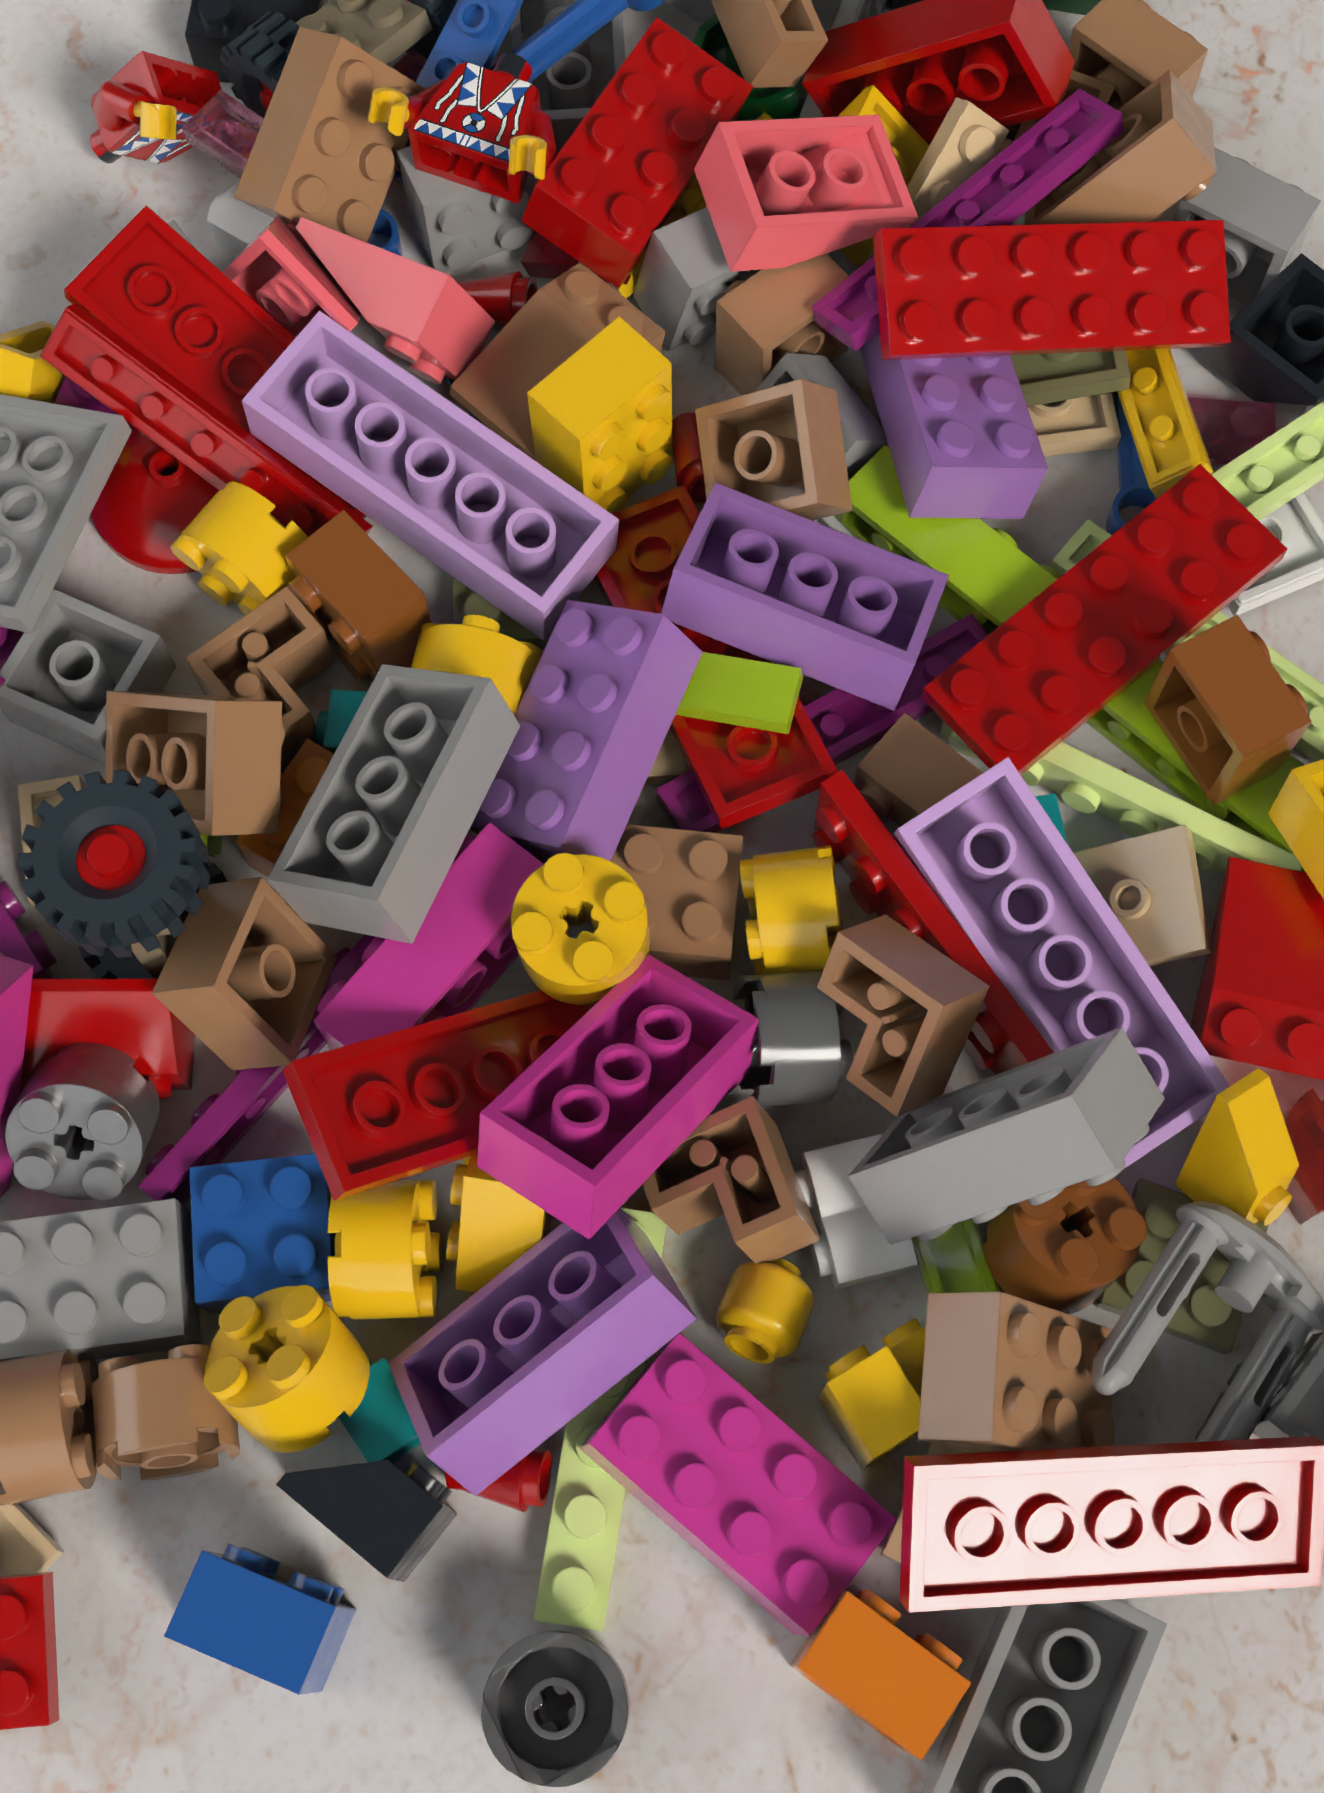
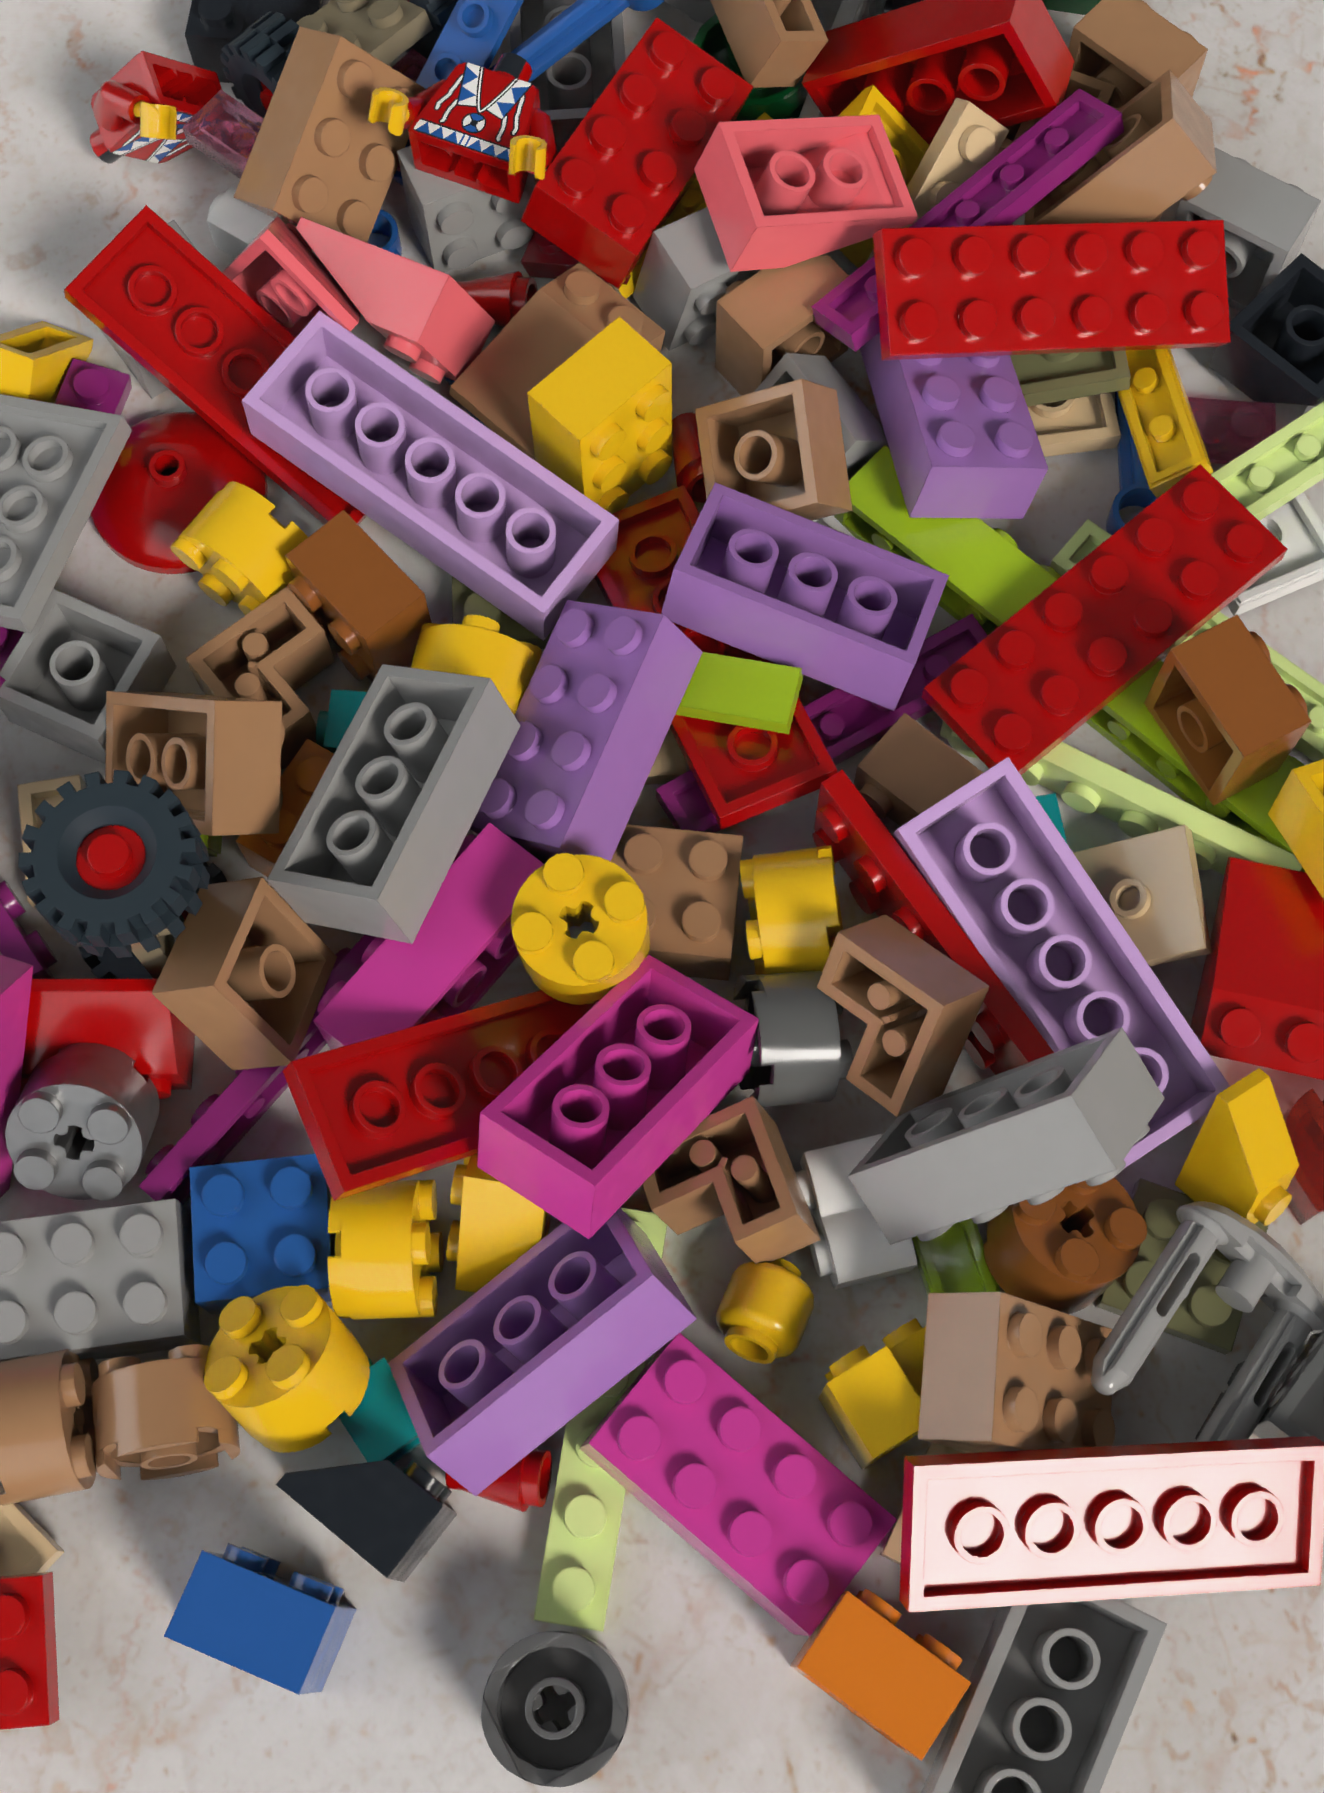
(184, 421): red tile -> none

